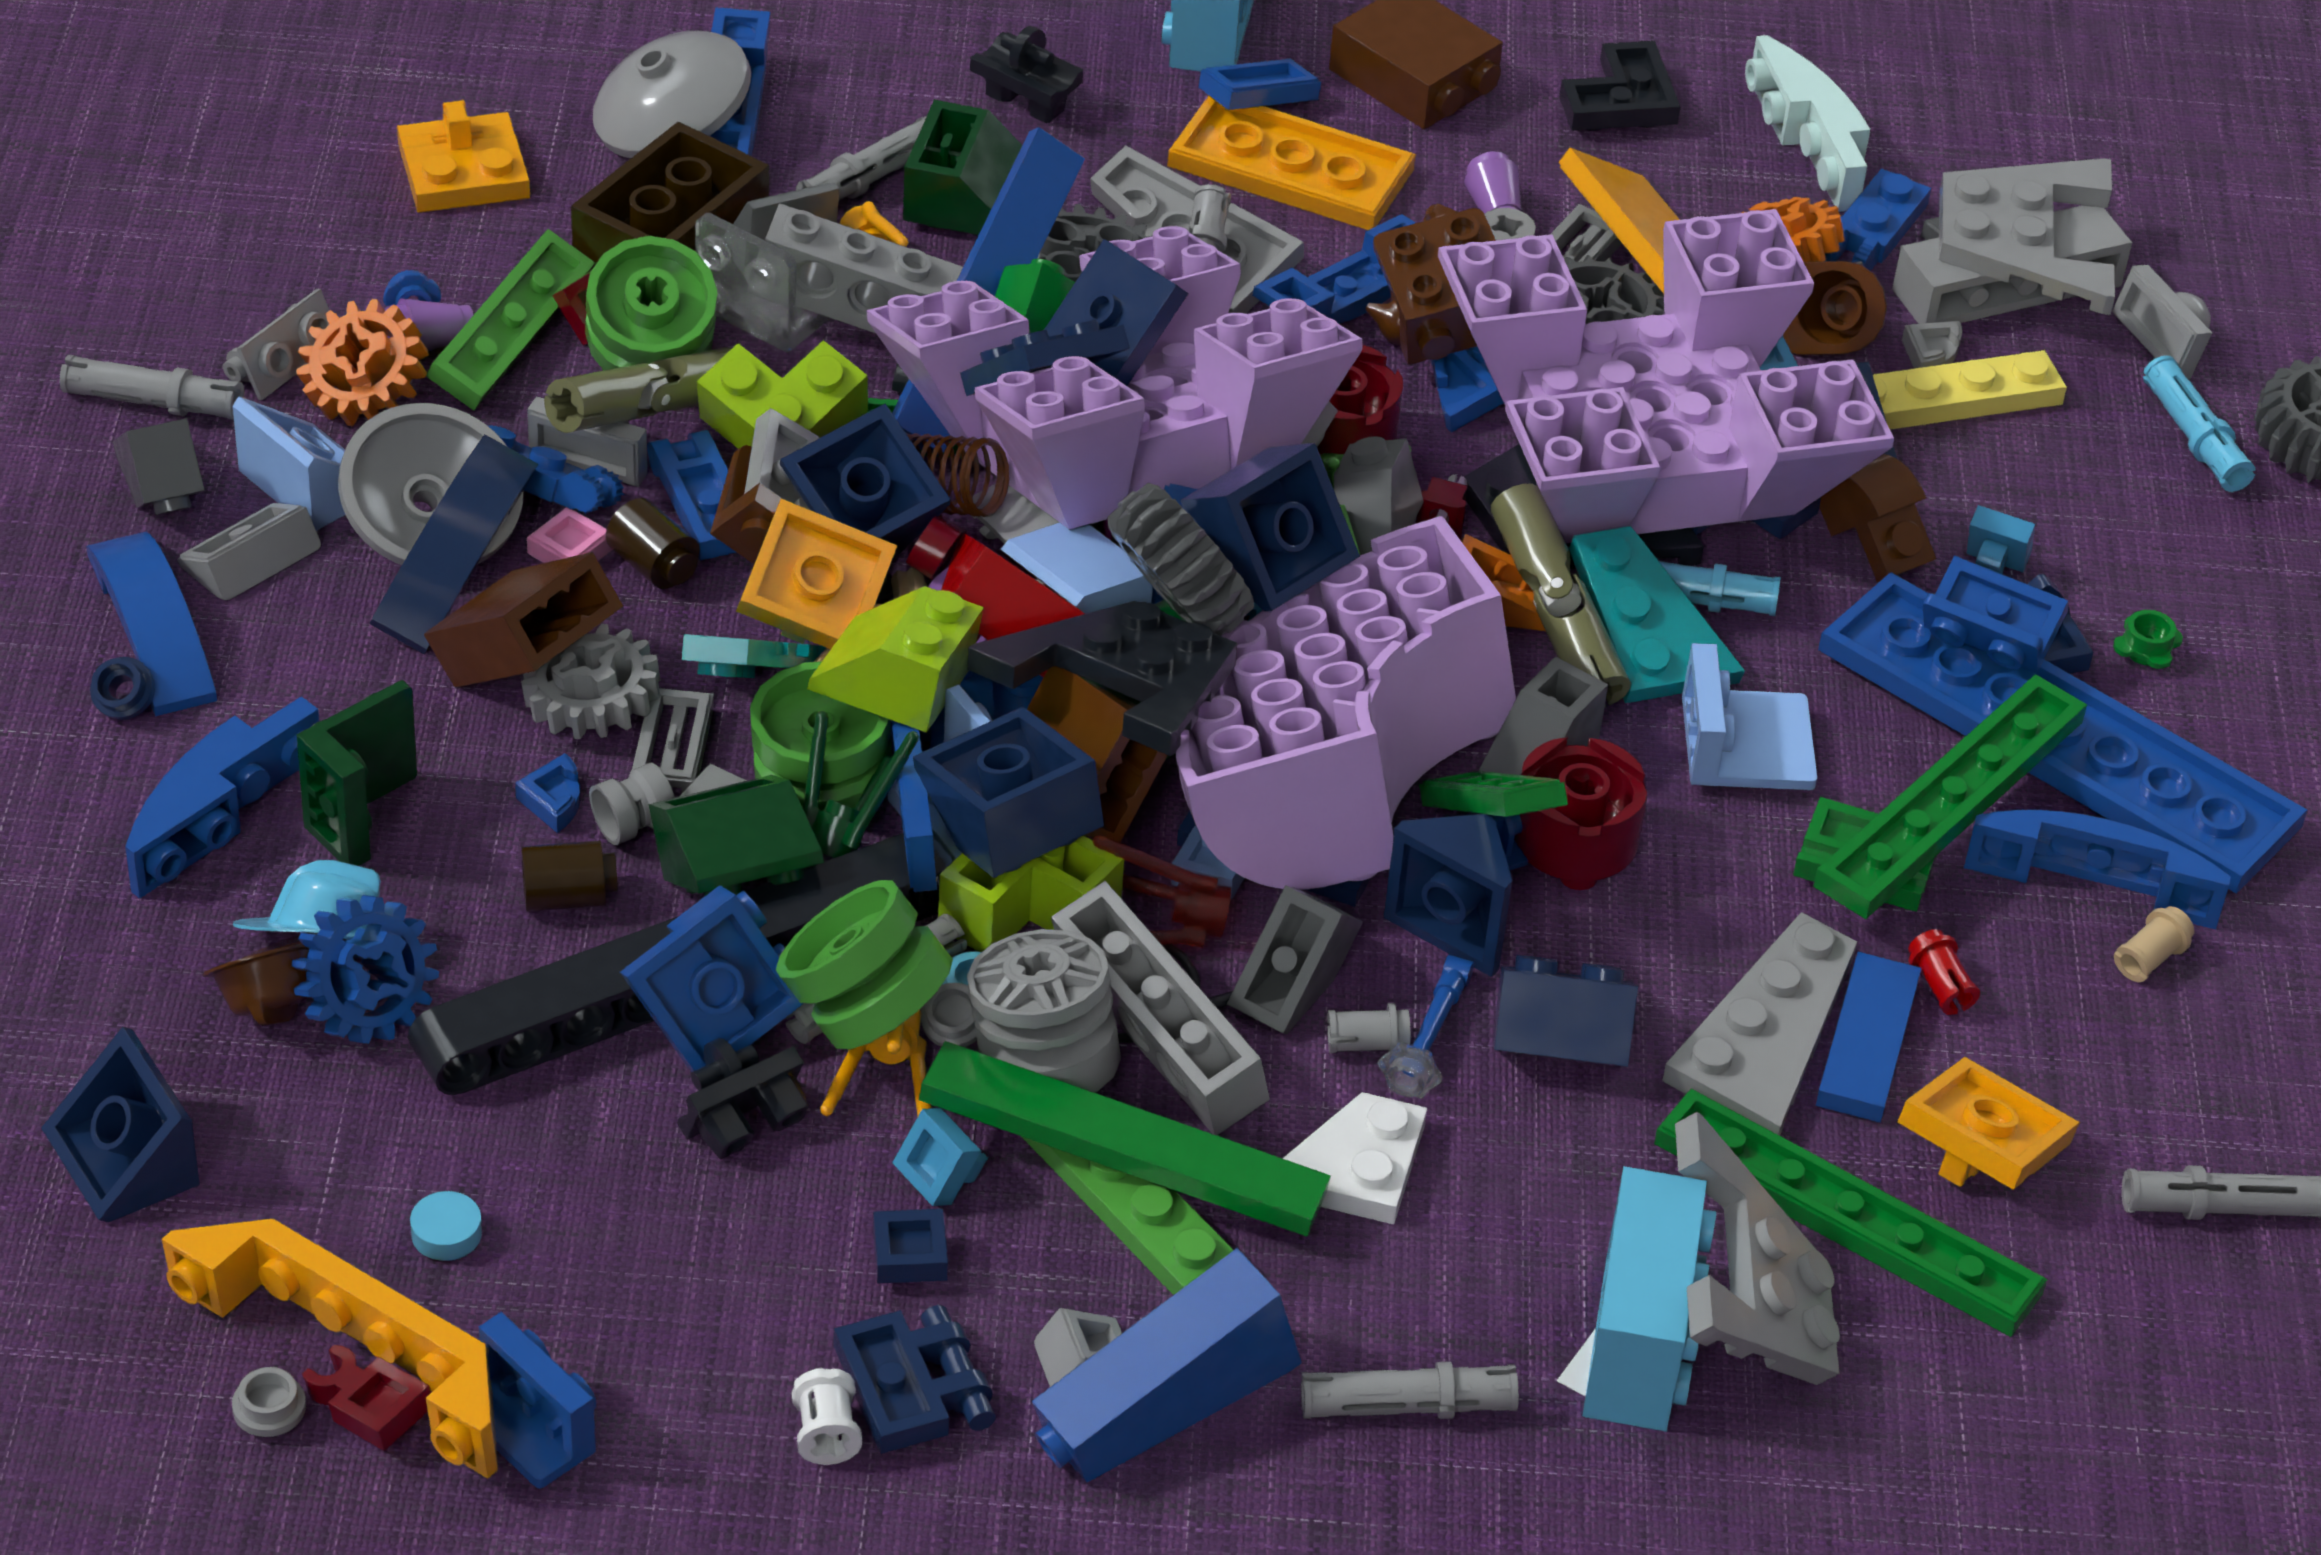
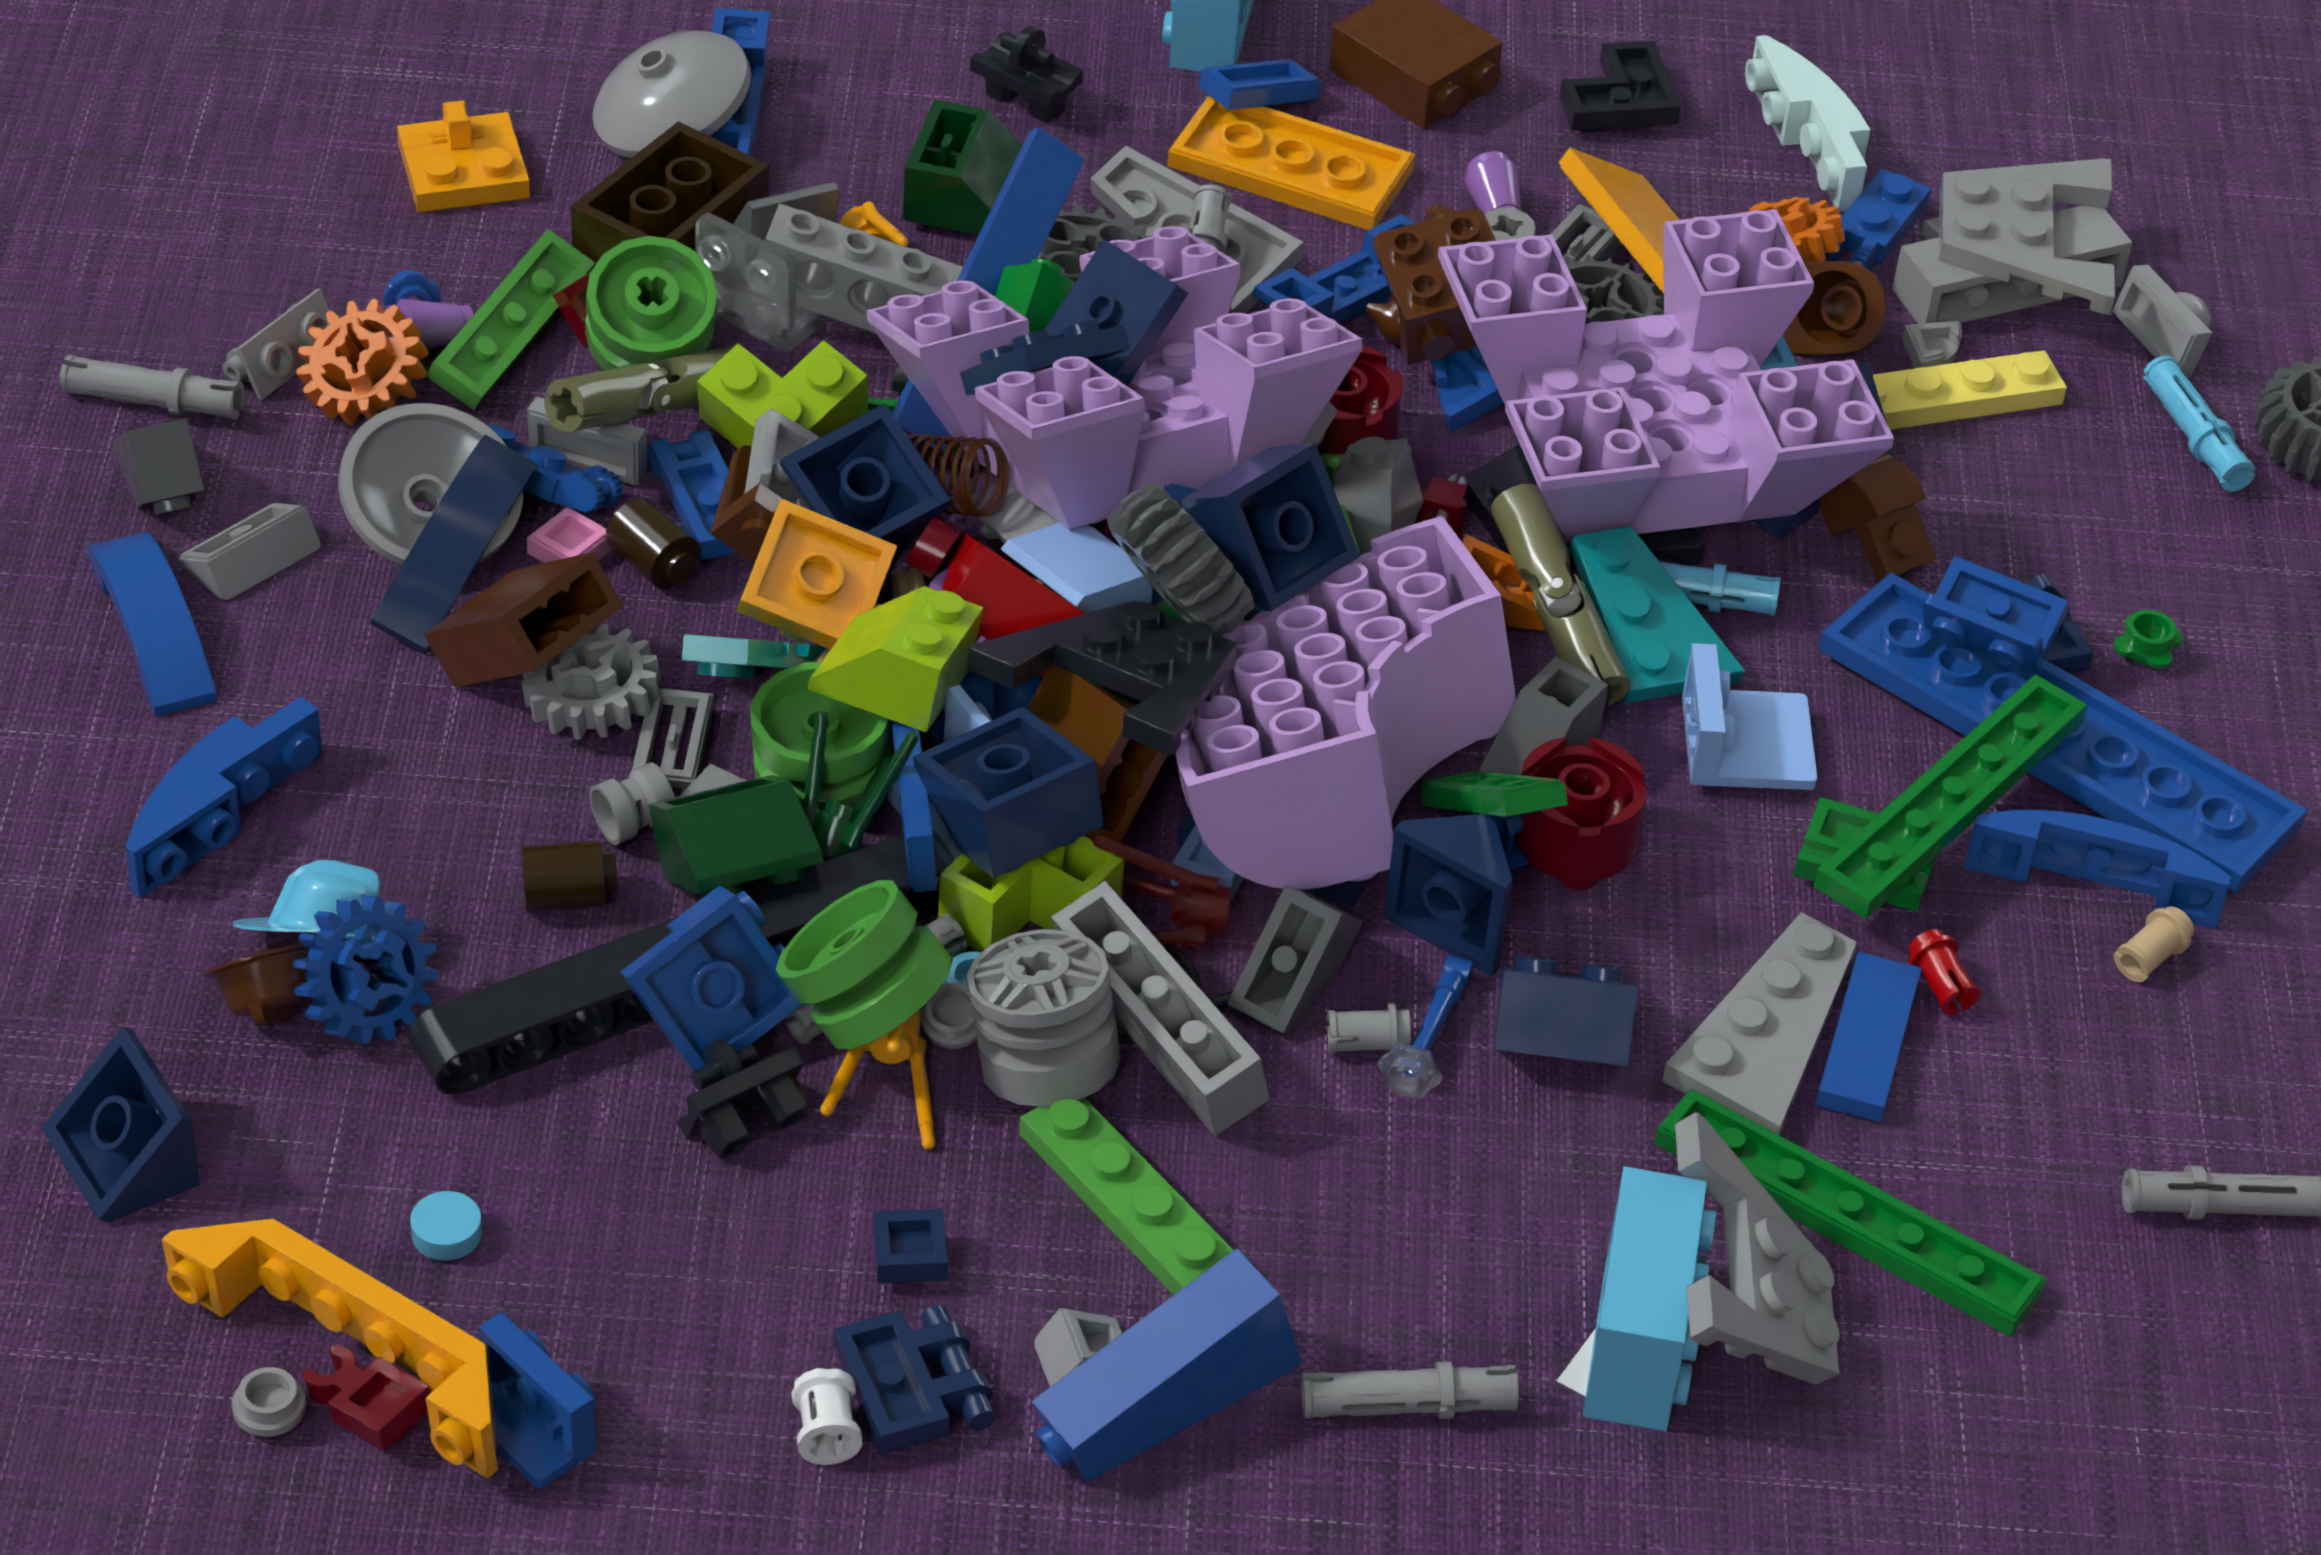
(108, 679): dark blue plate -> none
(289, 459): light blue slope -> none
(351, 764): dark green bracket -> none
(552, 792): blue tile -> none
(857, 171): light grey pin -> none
(938, 1157): dark azure tile -> none
(1125, 1138): green tile -> none
(1367, 1154): white wing -> none
(1986, 1125): light orange hinge -> none
(2000, 540): dark azure tile -> none

